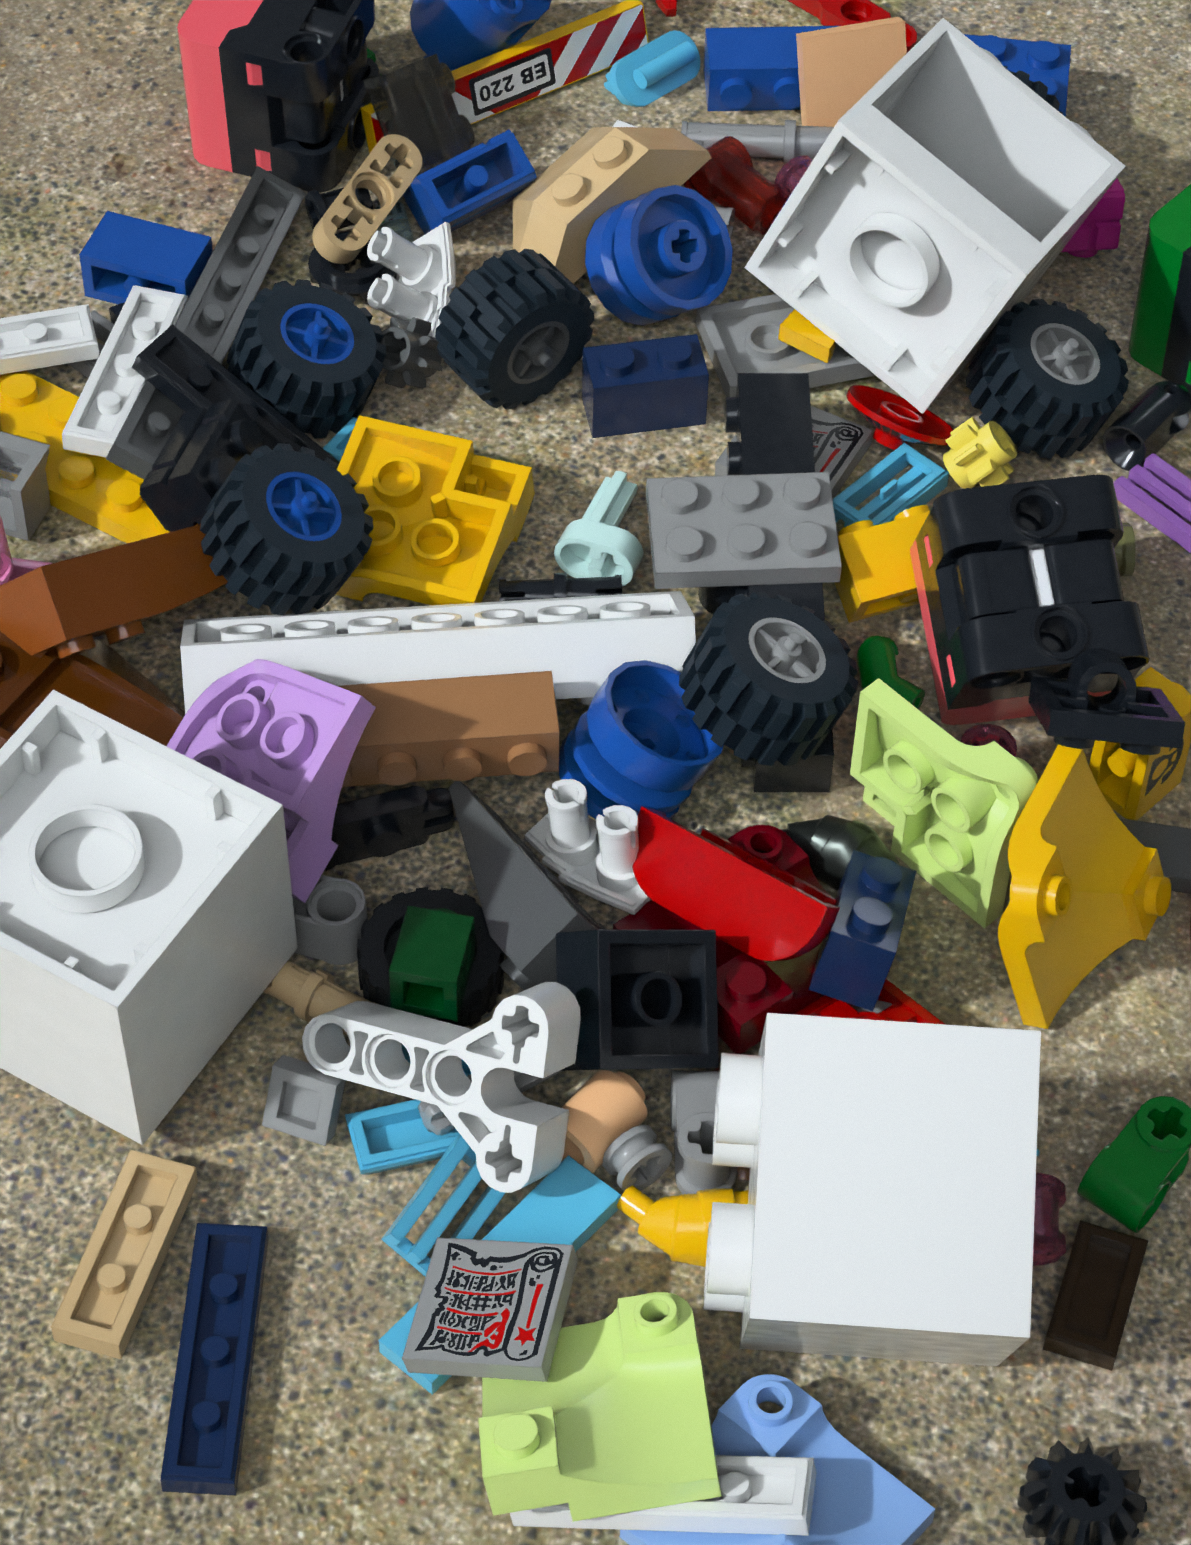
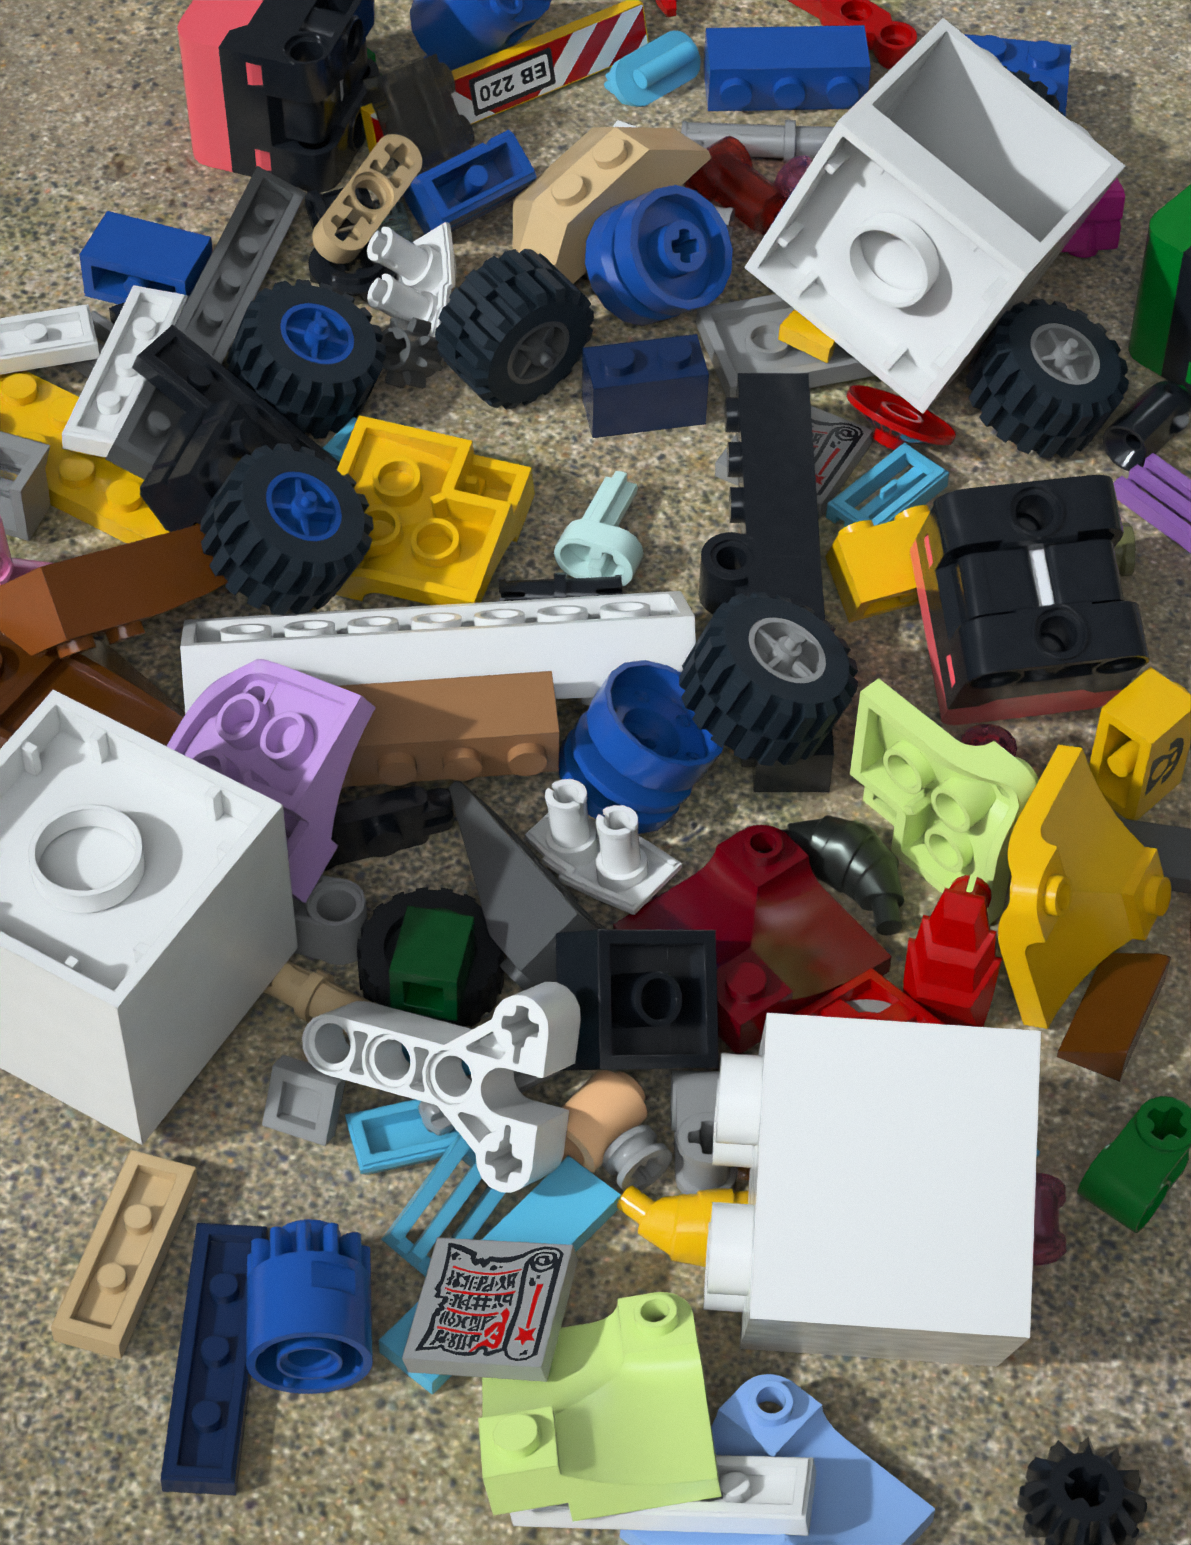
(309, 1308): none -> blue gear
(730, 890): red brick -> none
(742, 530): light grey plate -> none
(843, 65): light nougat tile -> none
(865, 932): dark blue brick -> none
(878, 660): green arm -> none
(953, 958): none -> red connector
(979, 454): light yellow gear -> none
(1095, 1295): dark brown tile -> none
(1114, 1012): none -> reddish brown slope
(1129, 714): black plate -> none

